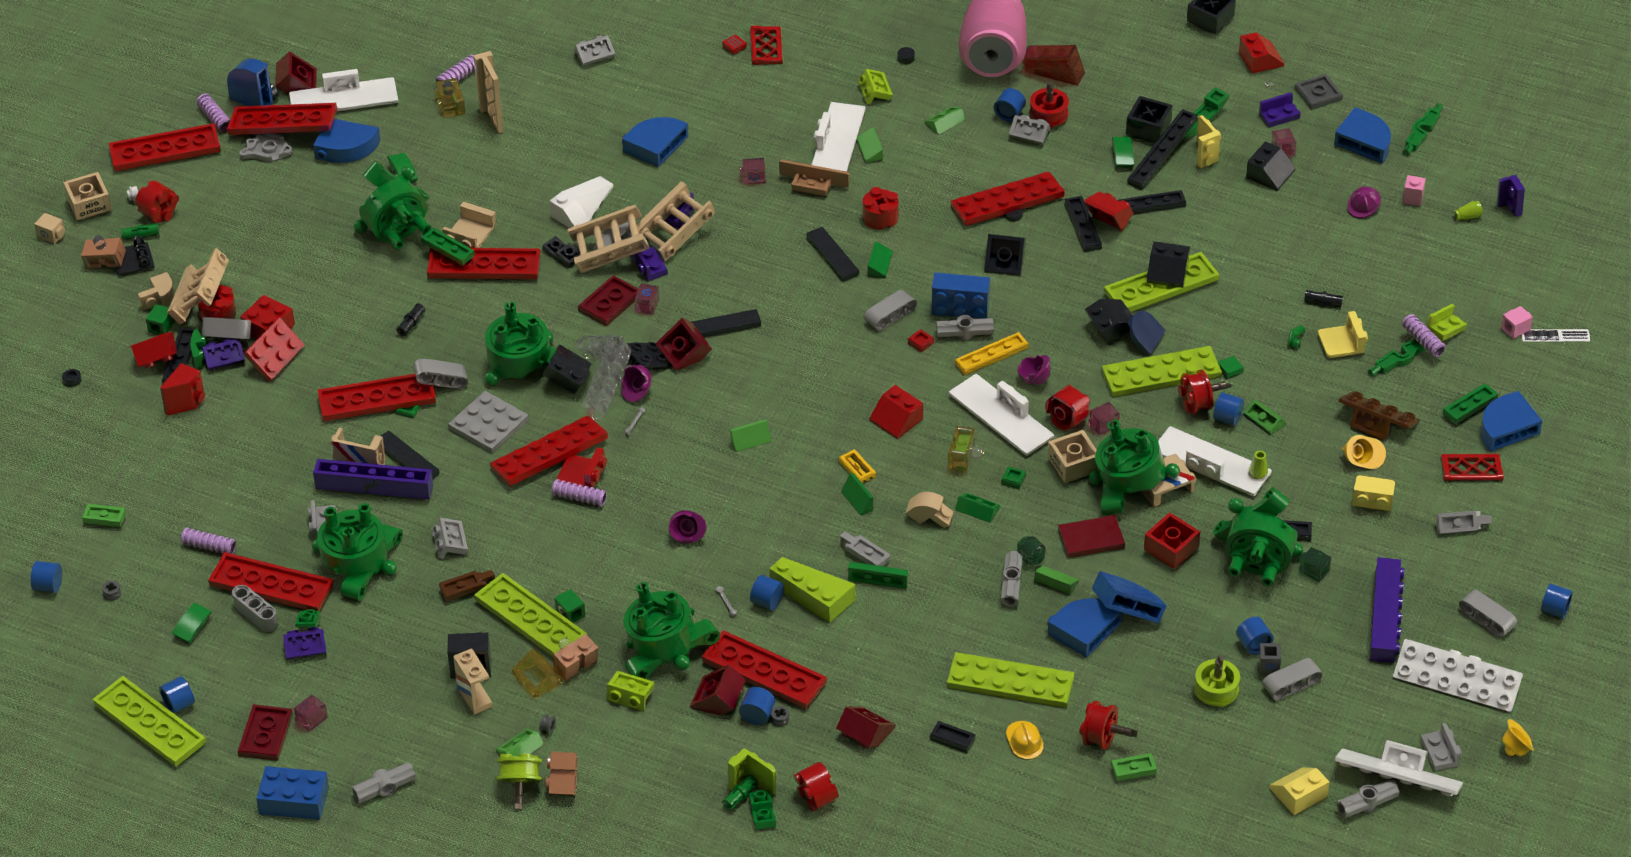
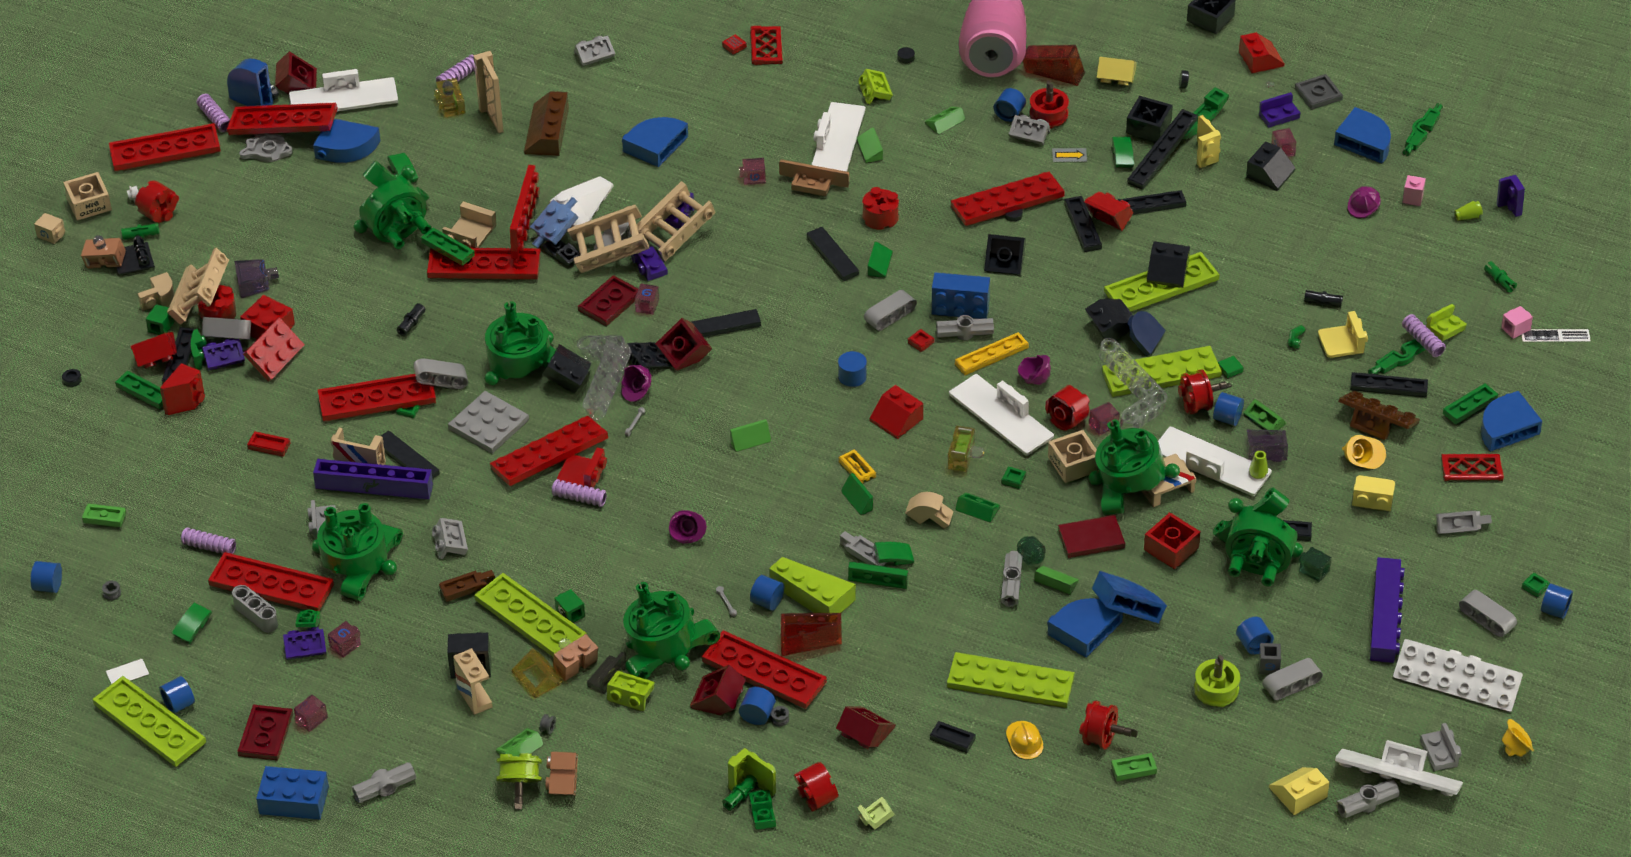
(130, 671): none -> white sticker
(140, 388): none -> green plate
(253, 276): none -> clear purple torso
(268, 444): none -> red tile
(344, 639): none -> clear pink brick
(524, 211): none -> red plate
(547, 124): none -> reddish brown slope
(554, 222): none -> medium blue plate
(606, 671): none -> clear smoke panel
(809, 632): none -> clear red wedge
(852, 369): none -> blue piece
(876, 813): none -> yellowish green bracket
(894, 552): none -> green slope
(1069, 154): none -> light grey sticker
(1116, 70): none -> light yellow slope
(1135, 383): none -> clear beam
(1184, 78): none -> black tile
(1270, 441): none -> plate
(1389, 384): none -> black tile
(1500, 276): none -> green pin
(1535, 585): none -> green tile

